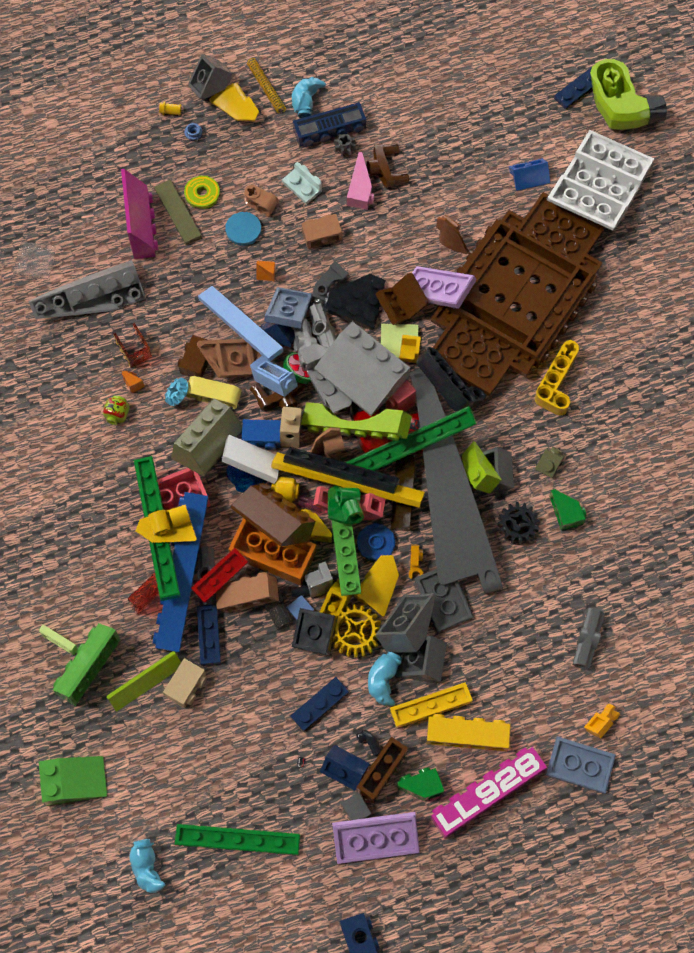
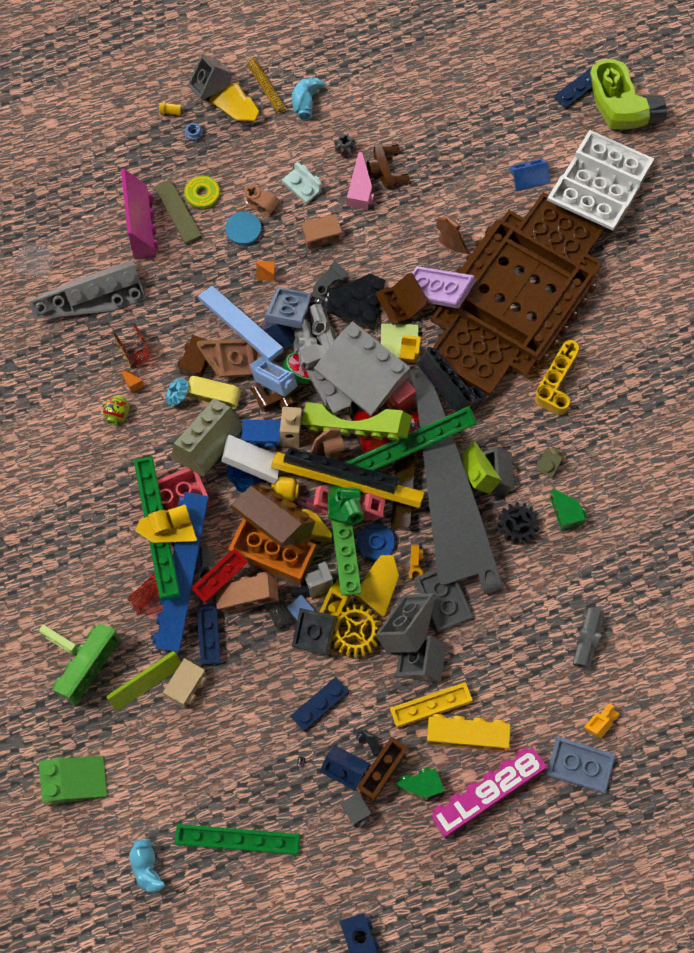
(329, 124): dark blue brick -> none
(376, 837): lavender tile -> none
(379, 676): medium azure animal -> none

